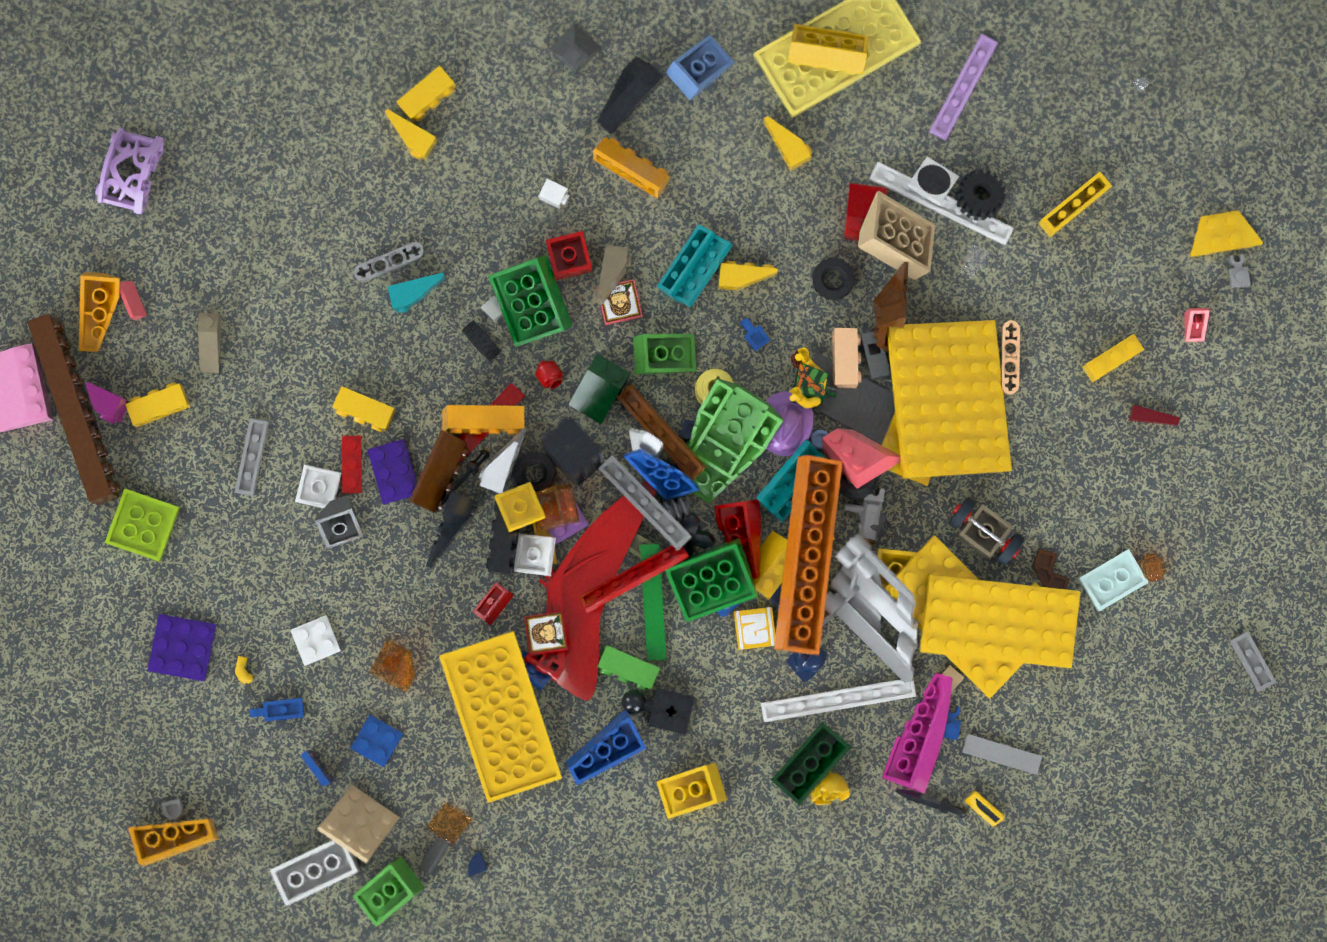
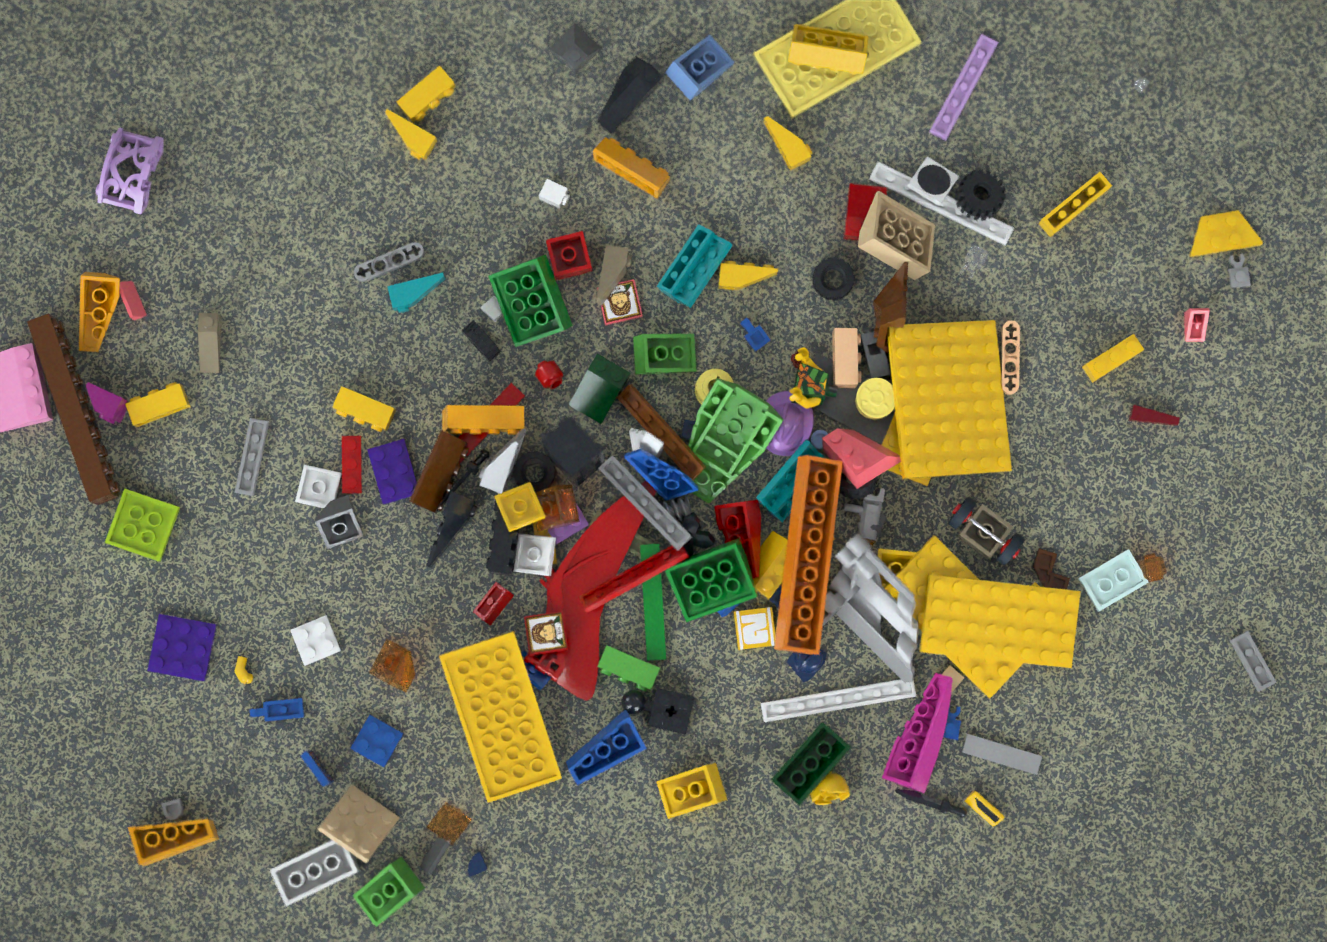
(875, 398): none -> light yellow wheel

